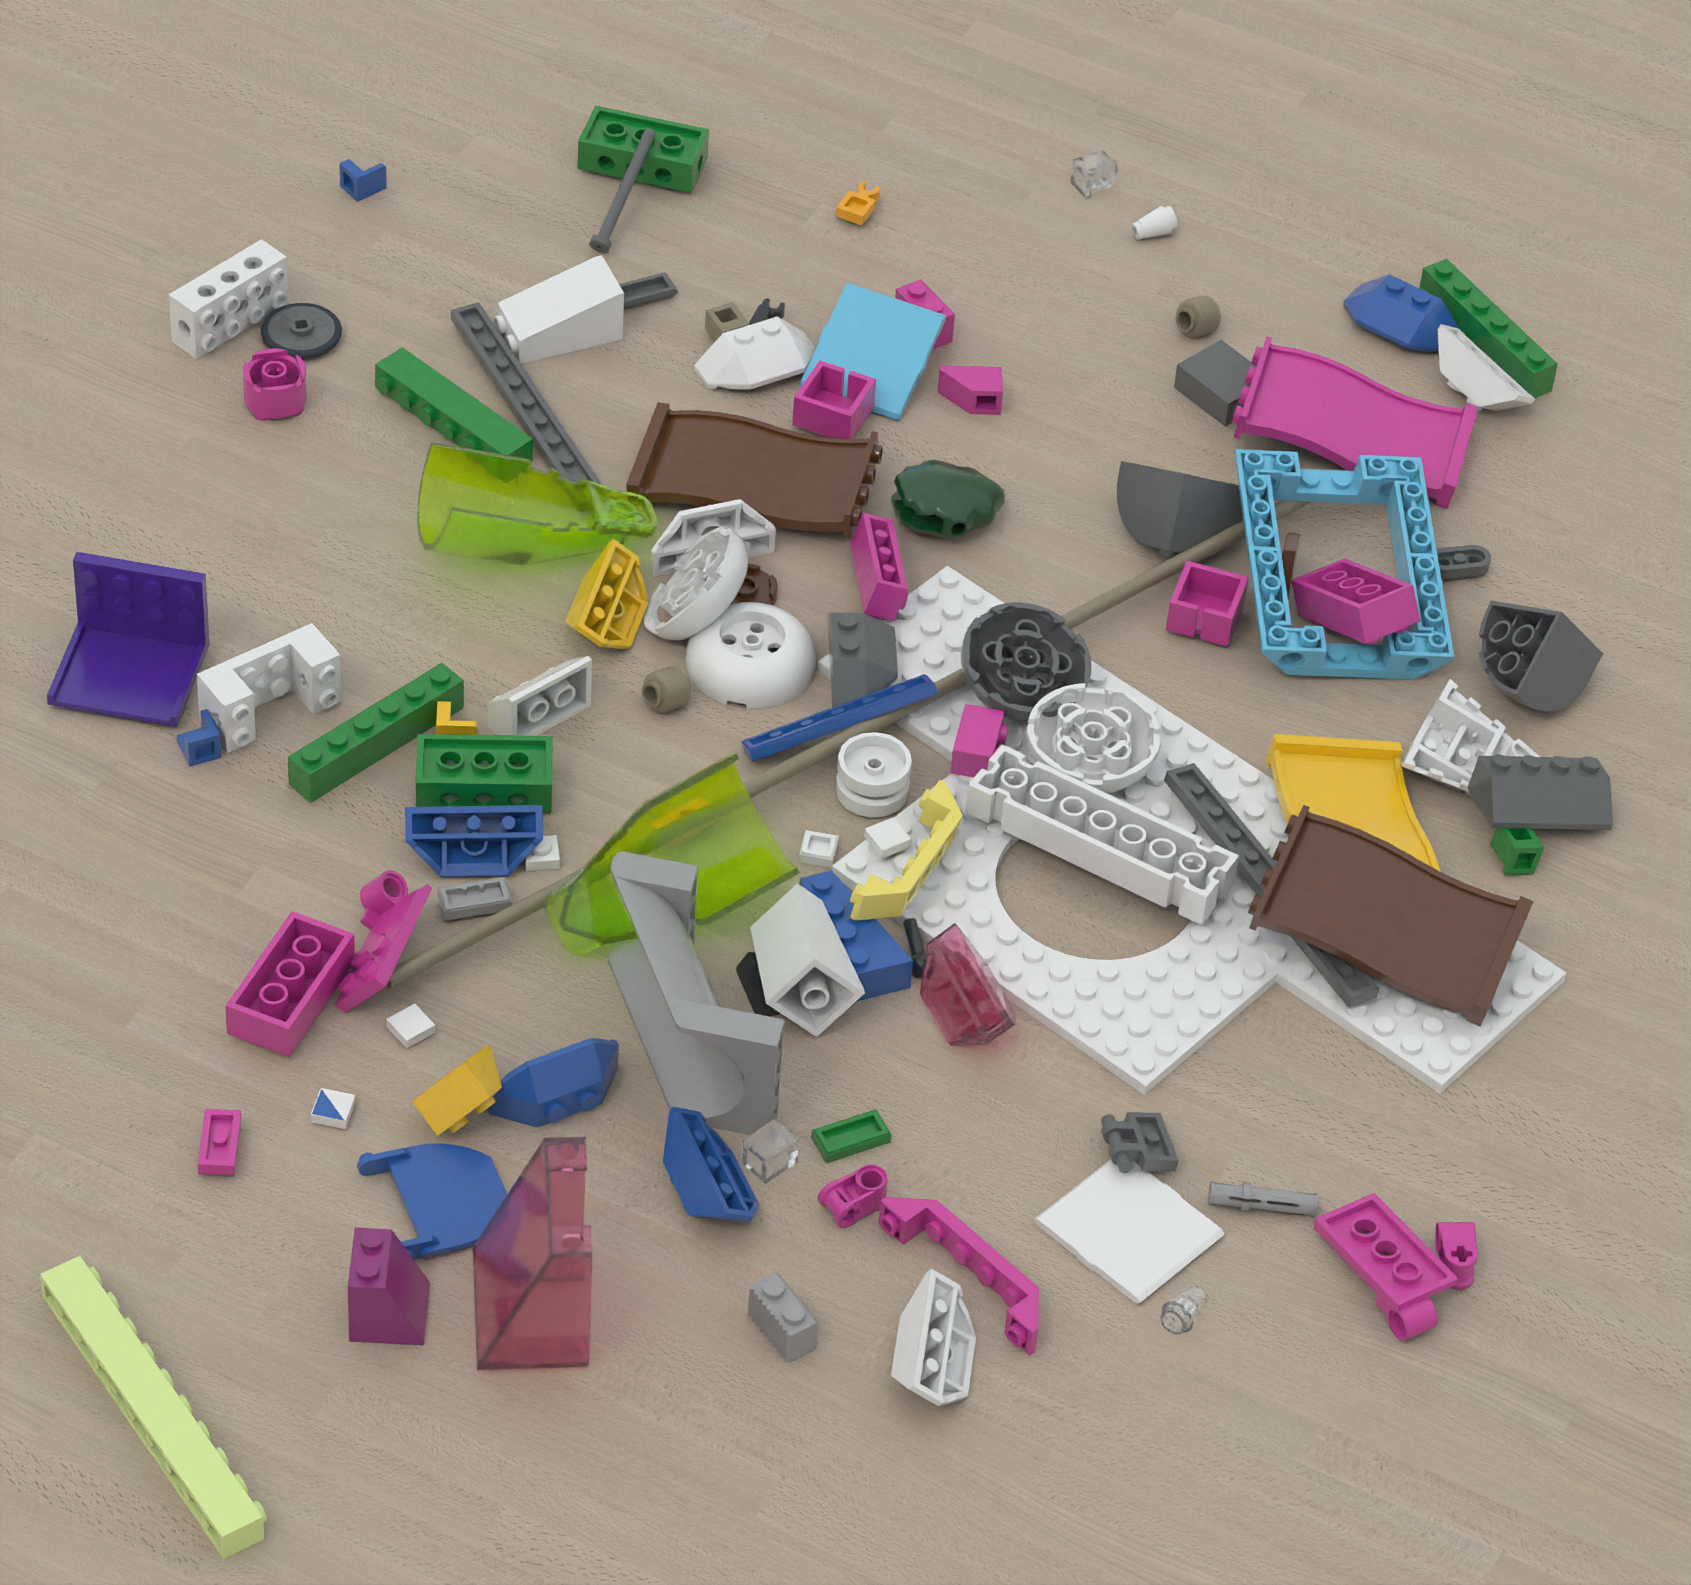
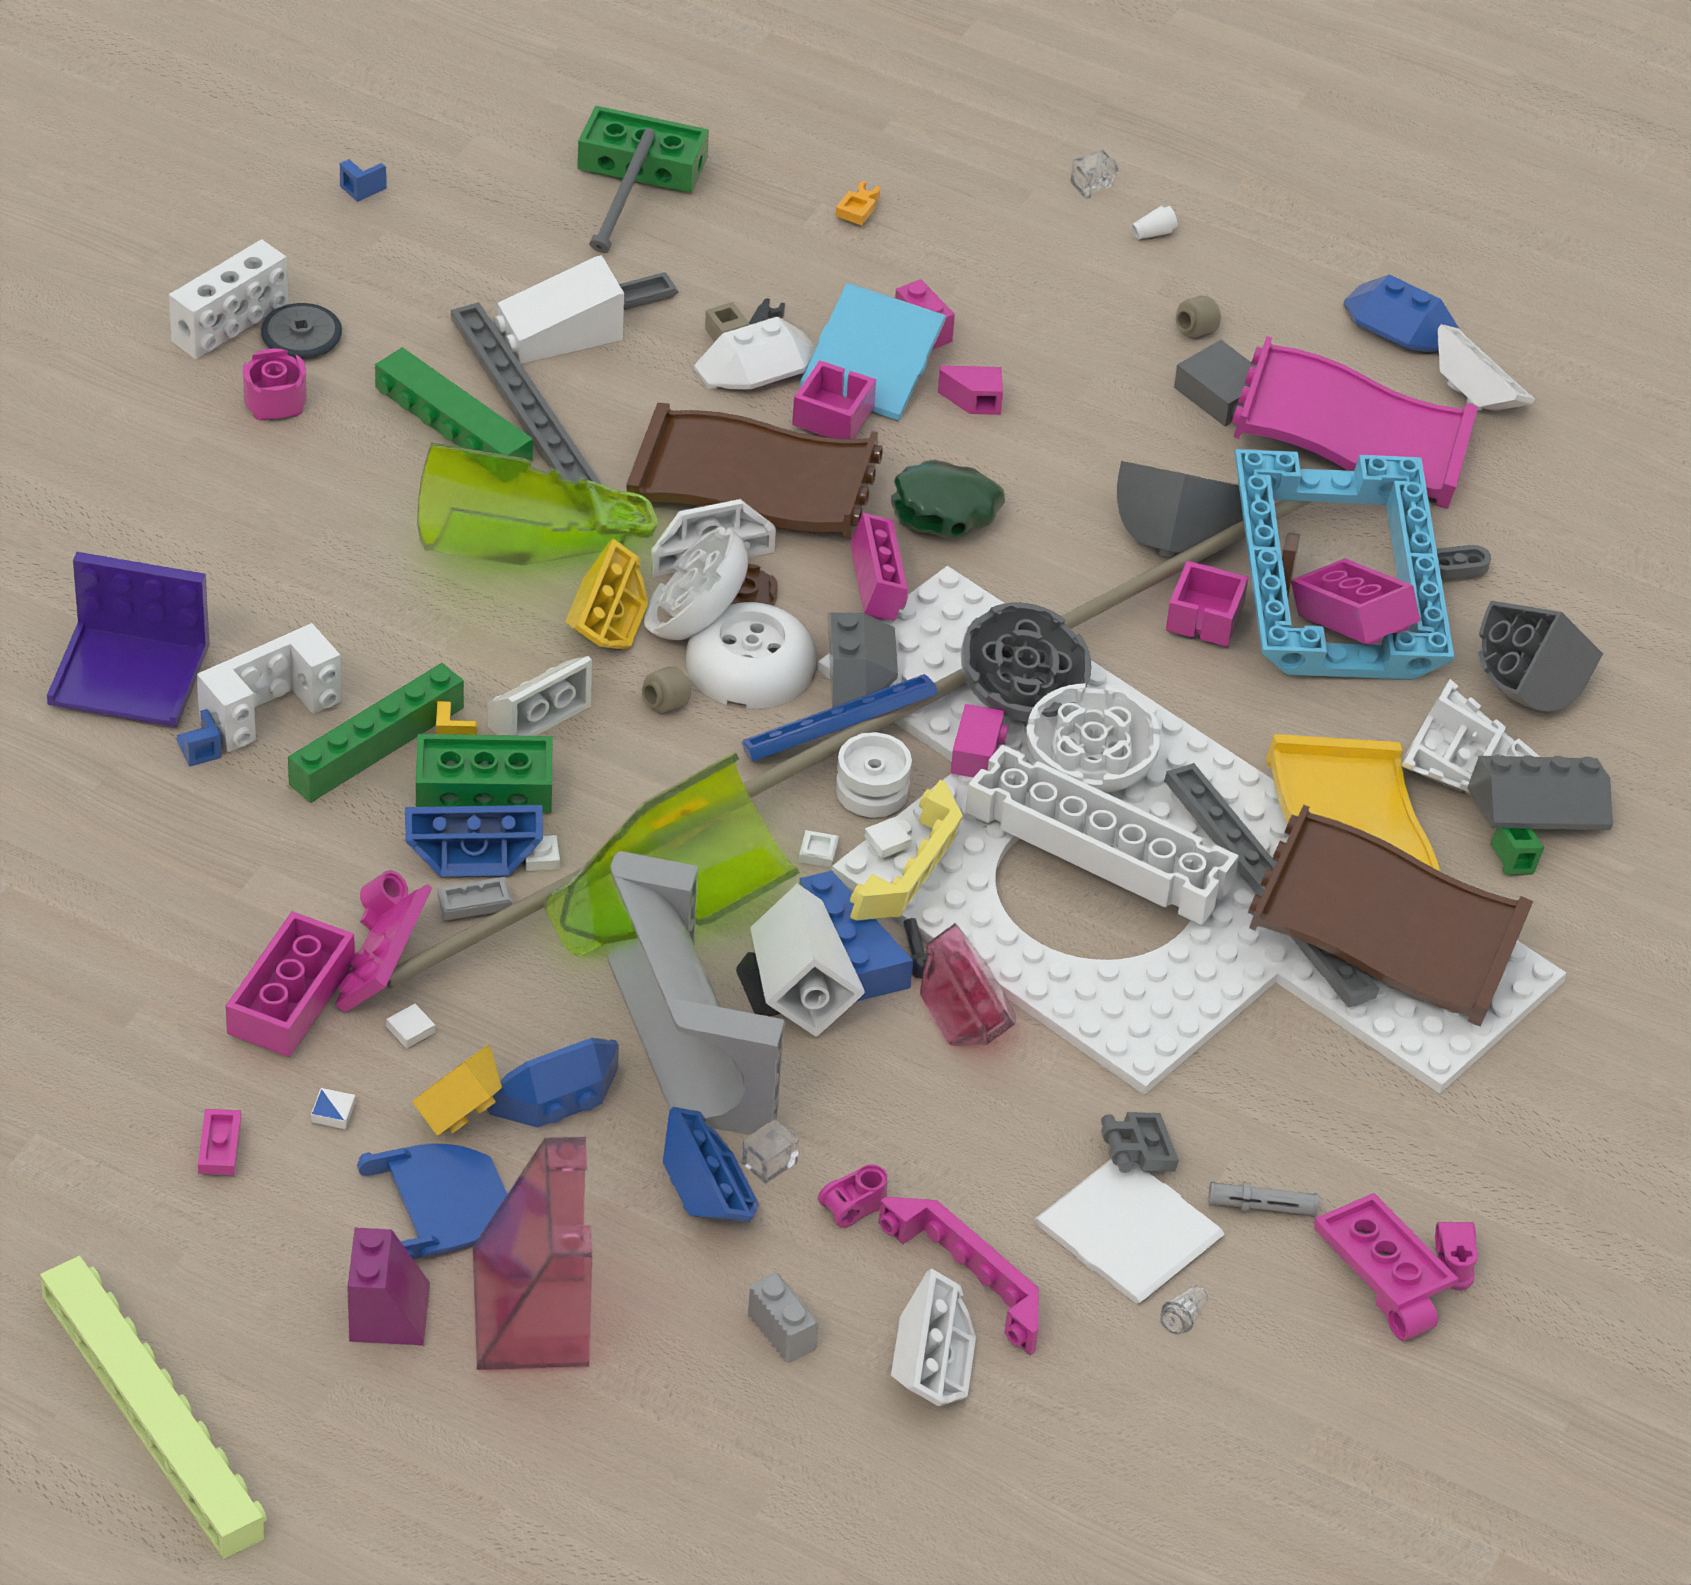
(851, 1136): green tile -> none
(1490, 328): green brick -> none

